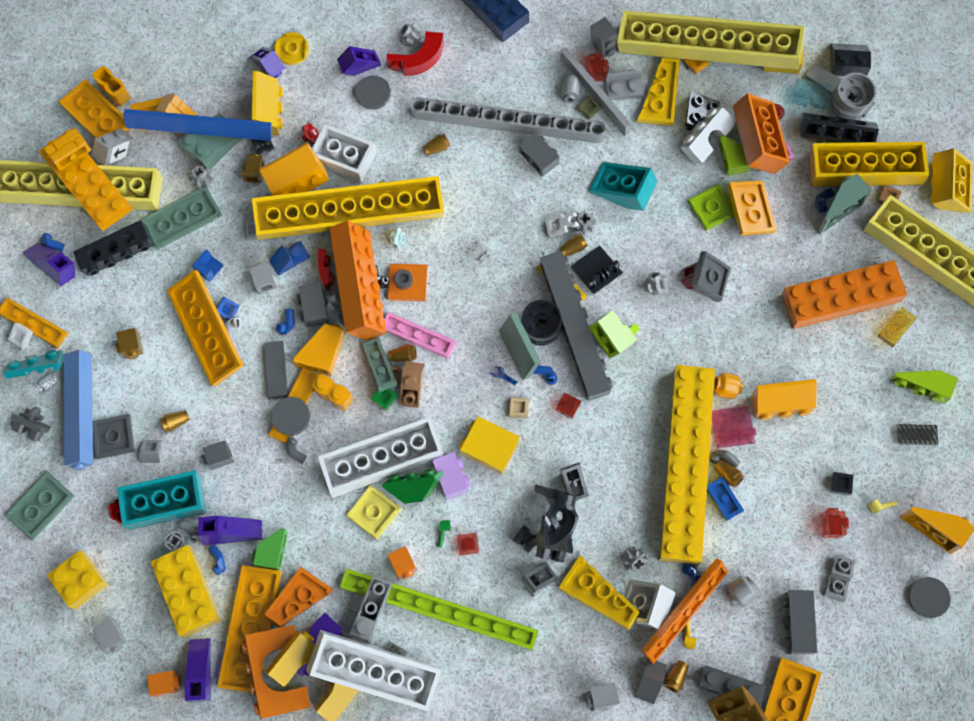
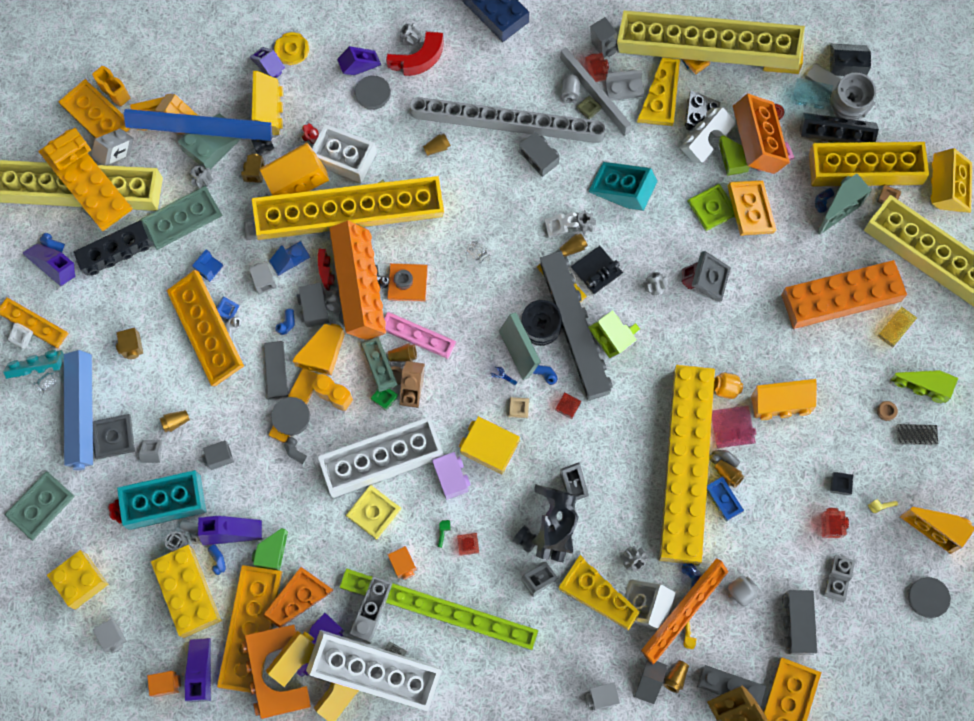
(32, 421): dark grey hips -> none
(397, 237): light aqua plate -> none
(413, 486): green slope -> none
(887, 411): none -> medium nougat tile

